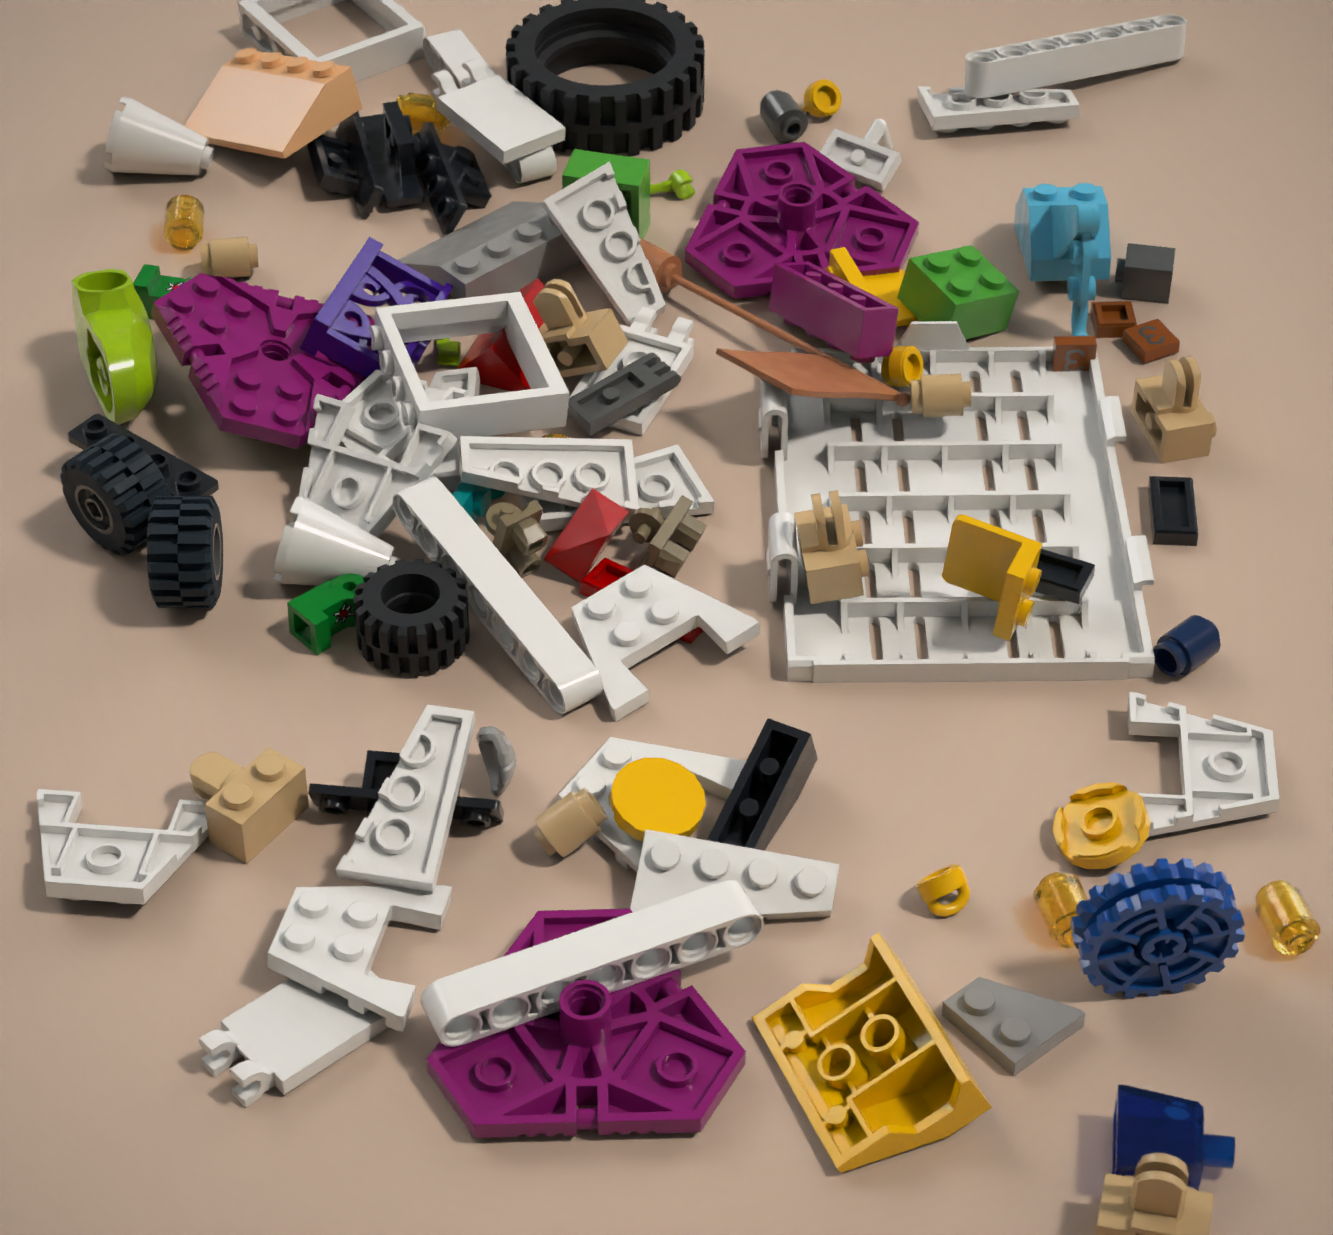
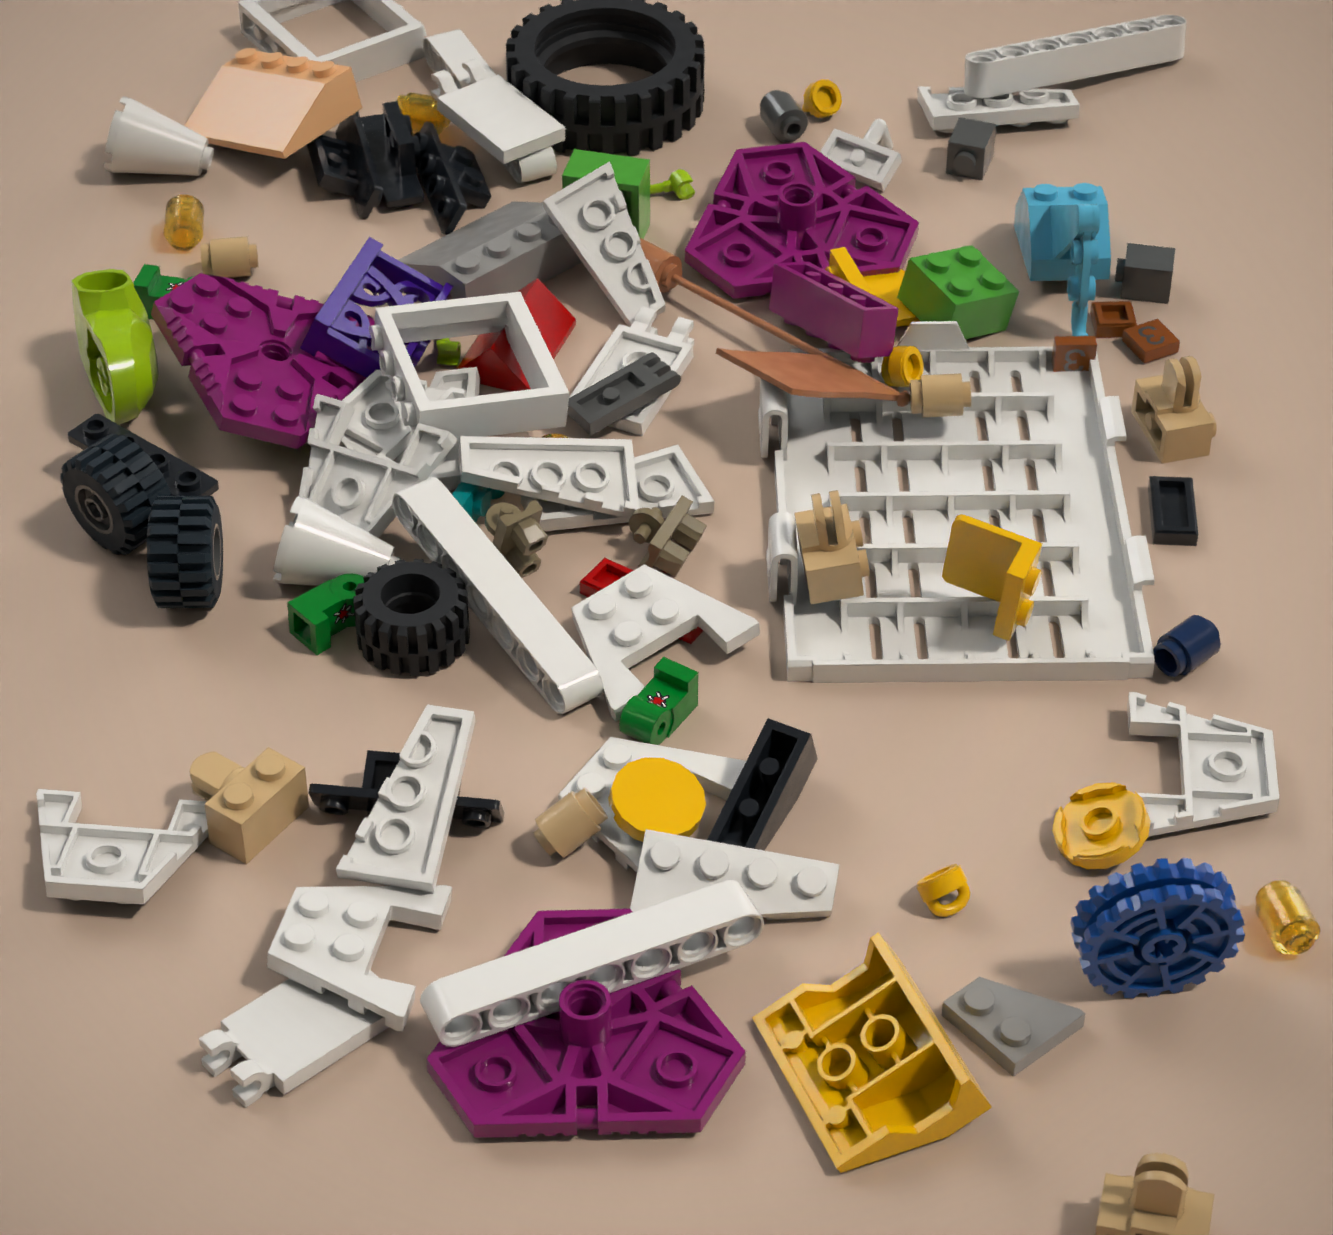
(497, 756): light grey piece -> none
(576, 338): tan brick -> none
(586, 535): red slope -> none
(661, 703): none -> green leg
(970, 148): none -> dark grey brick
(1057, 902): clear yellow brick -> none
(1064, 576): black tile -> none
(1165, 1124): clear blue torso -> none

